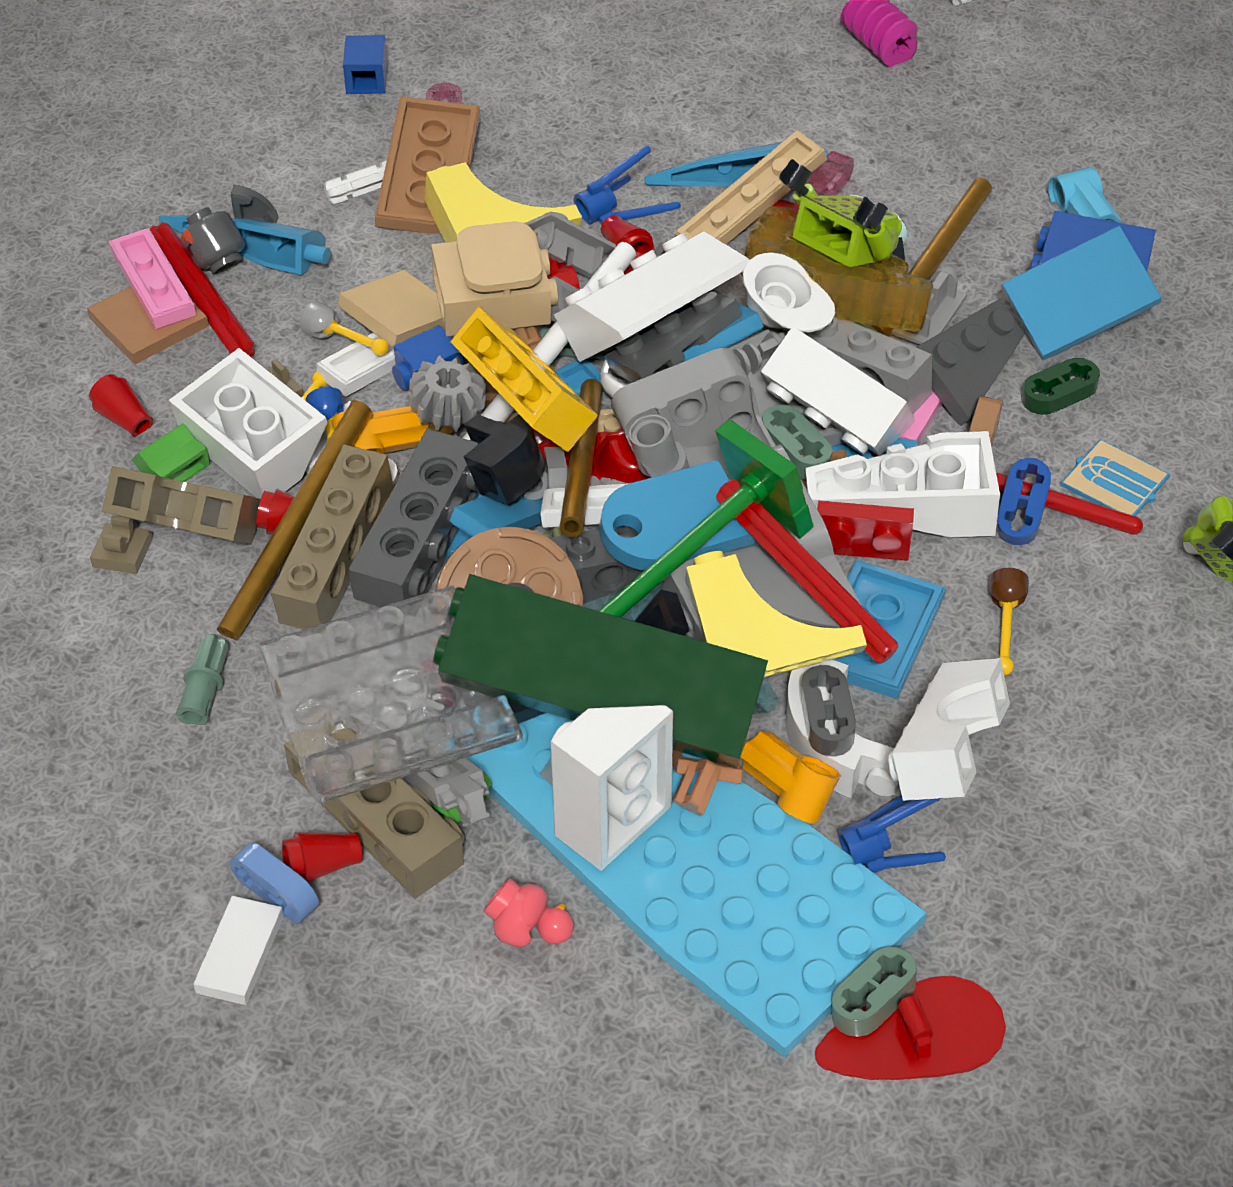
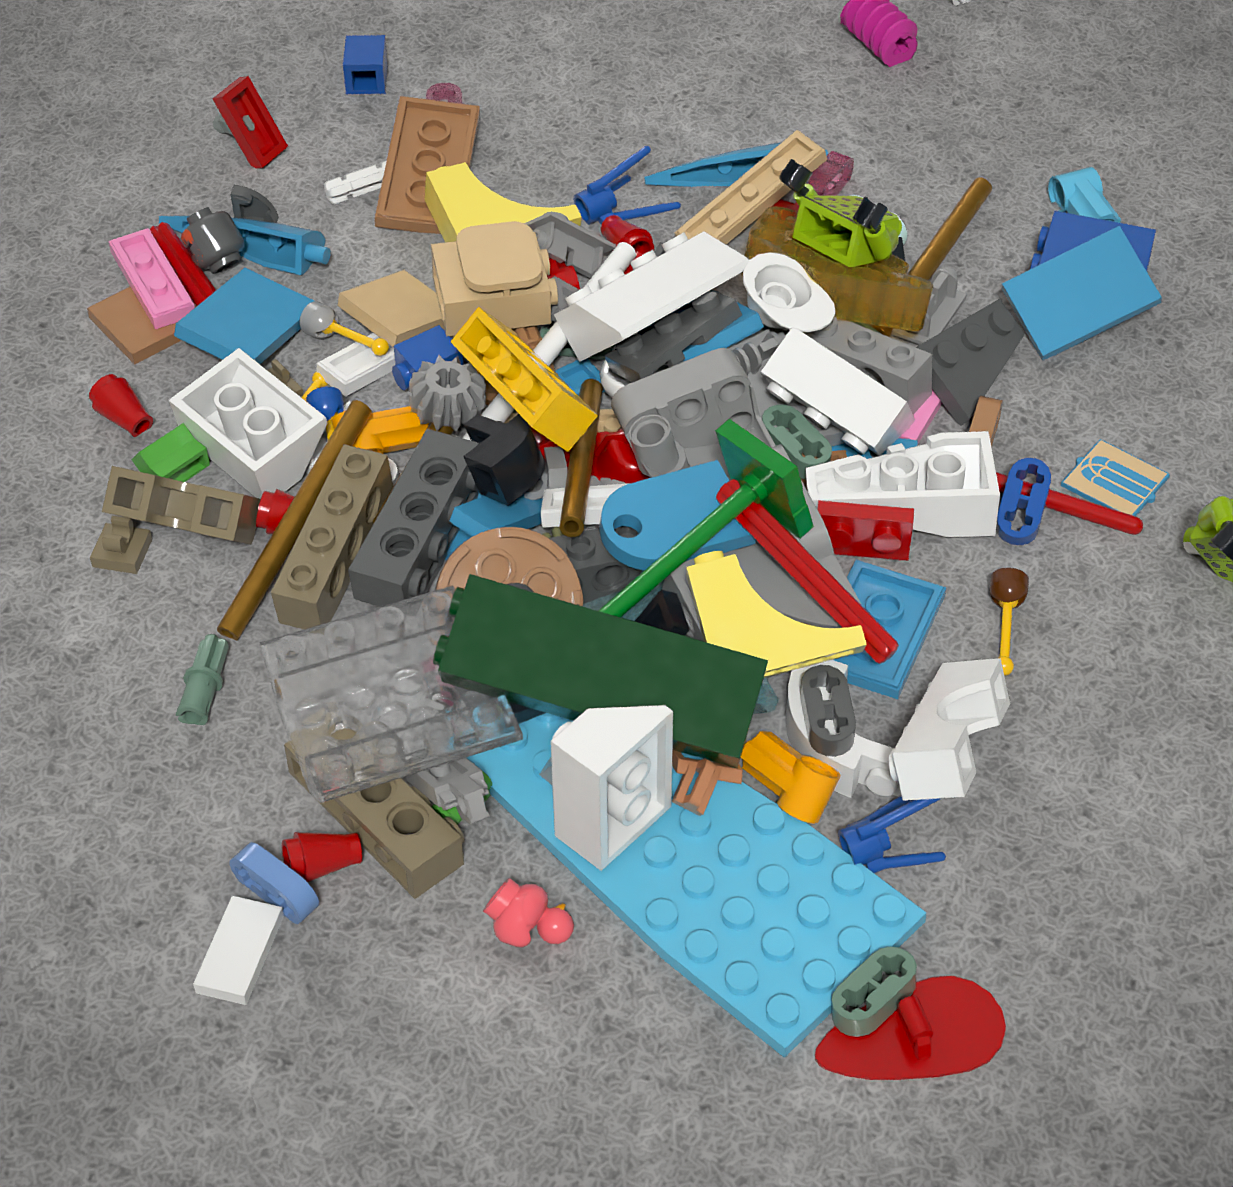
(245, 315): none -> dark azure tile
(249, 122): none -> red piece
(1058, 383): dark green beam -> none

